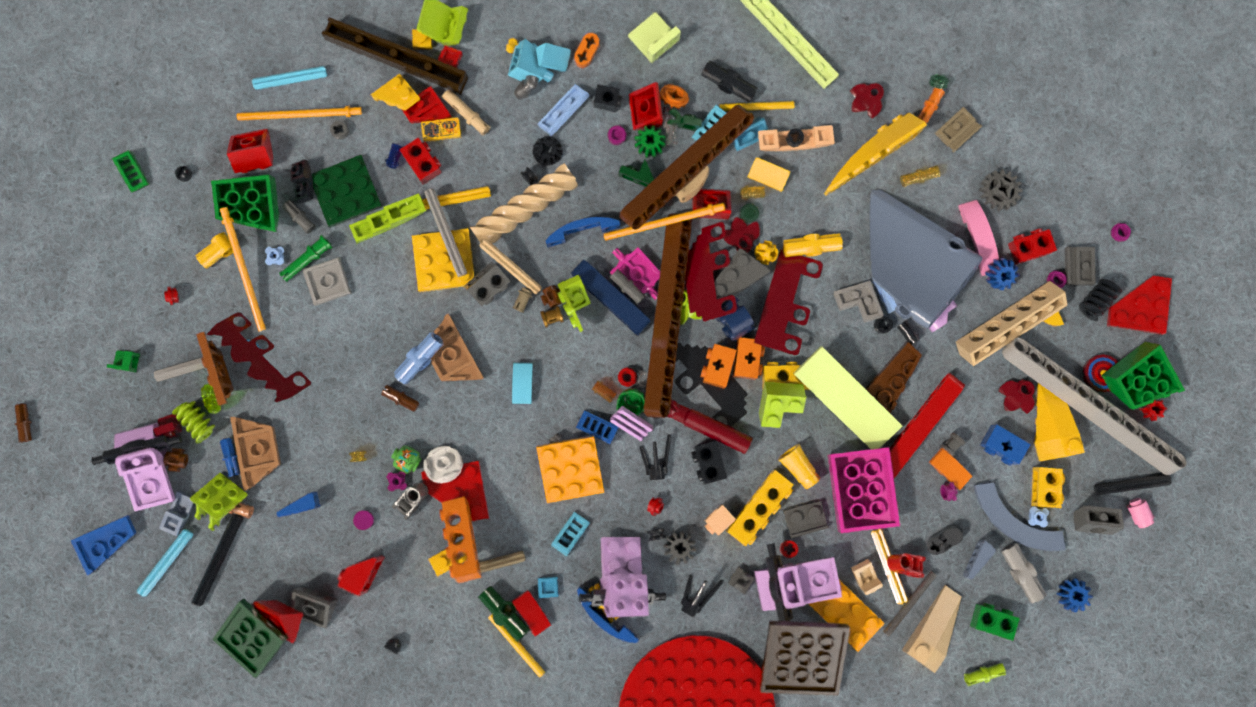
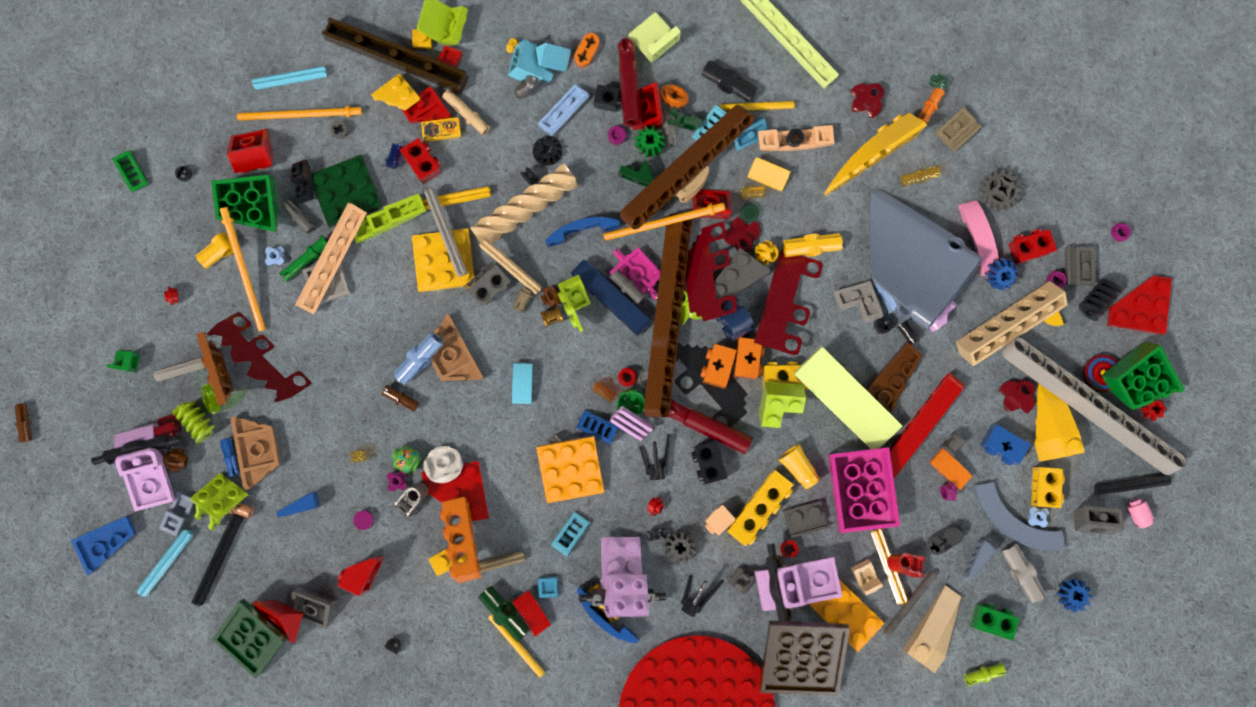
(330, 258): none -> light nougat plate
(629, 83): none -> dark red piece

